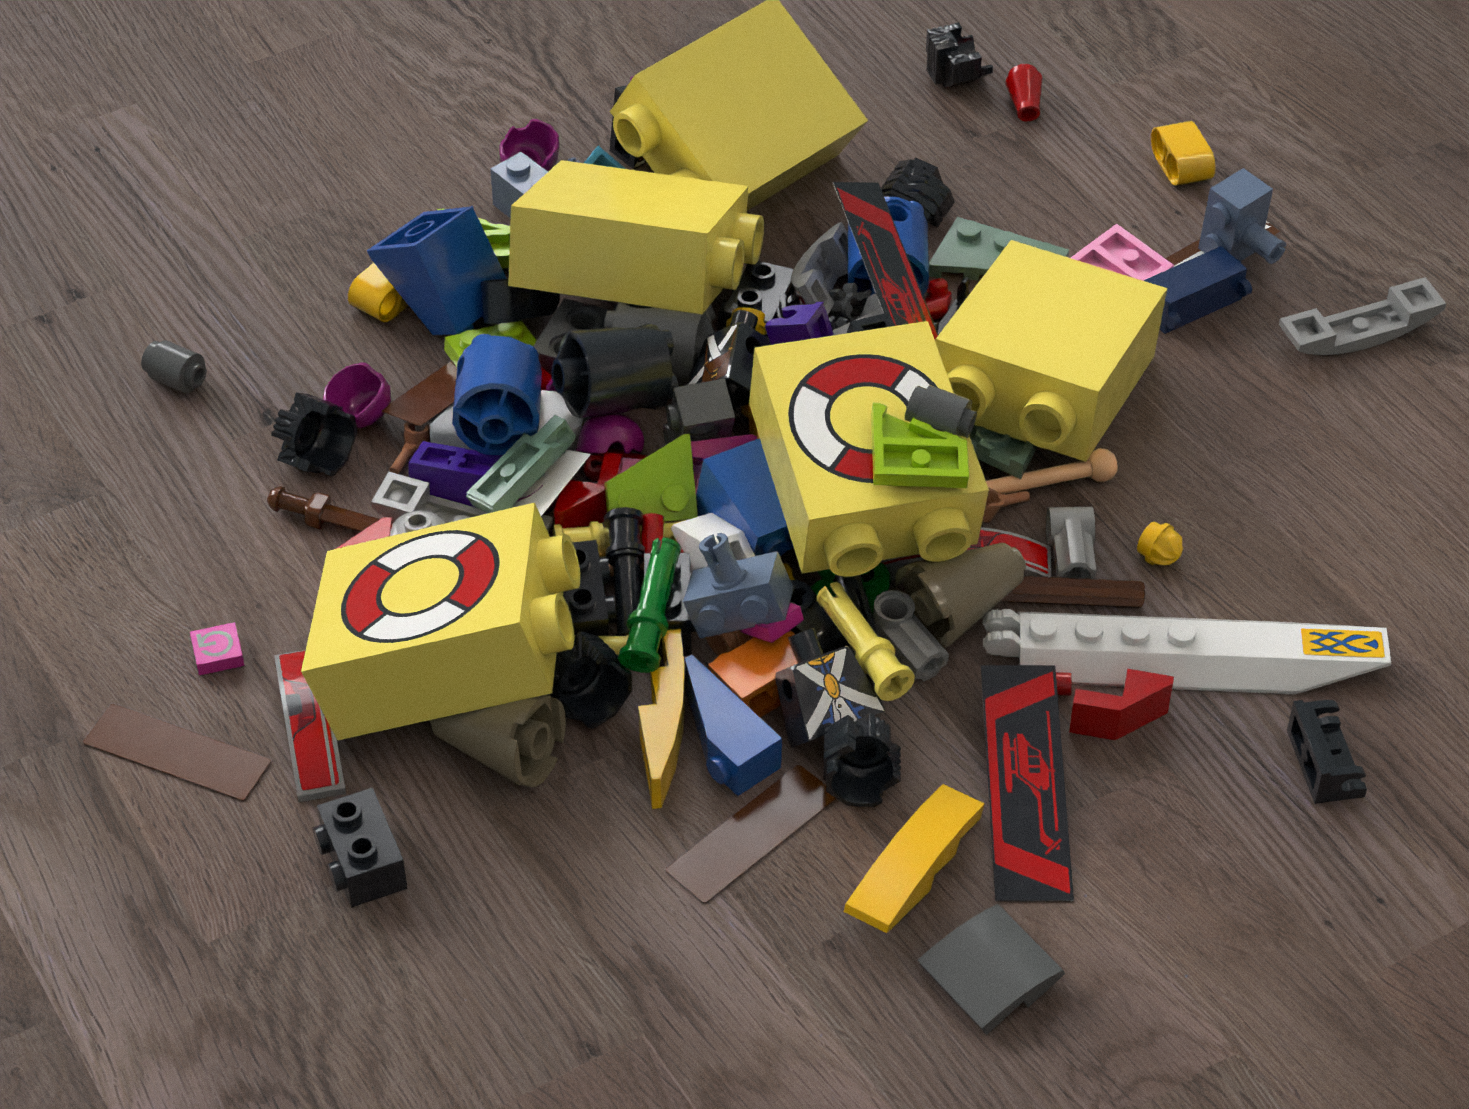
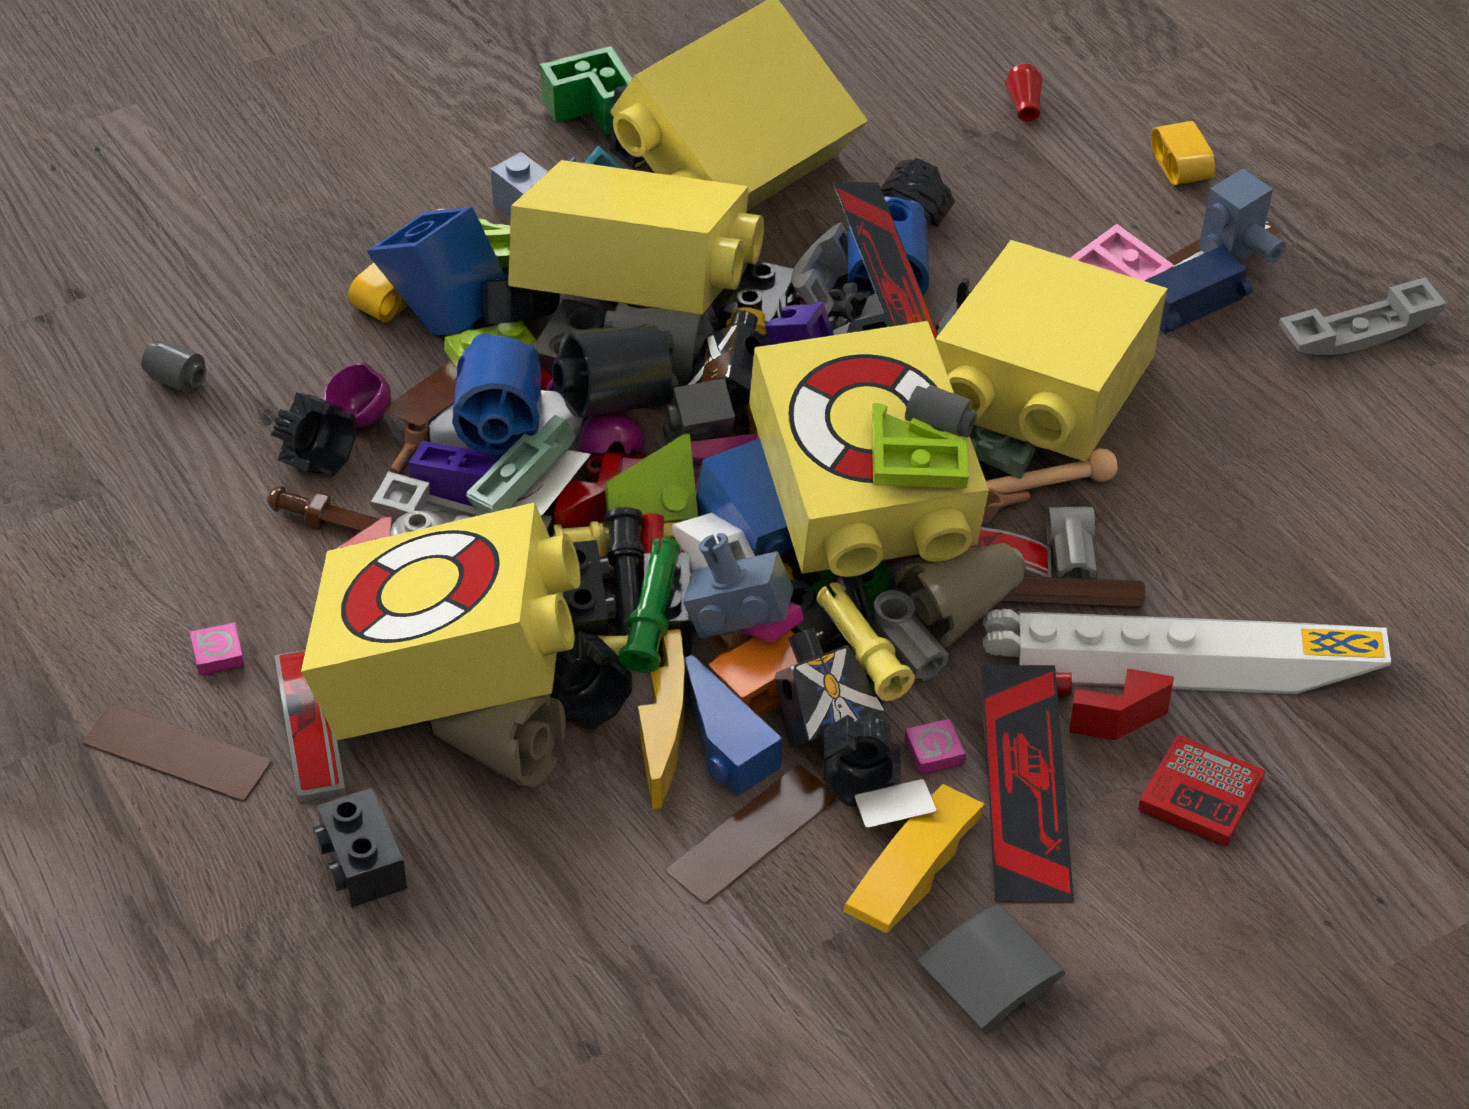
(535, 140): magenta hair -> none
(583, 86): none -> green brick
(895, 803): none -> white sticker
(934, 746): none -> dark pink tile
(938, 298): red arm -> none
(953, 57): black hair -> none
(974, 248): sand green wing -> none
(1160, 544): yellow plate -> none
(1201, 790): none -> red tile
(1324, 752): black hinge -> none

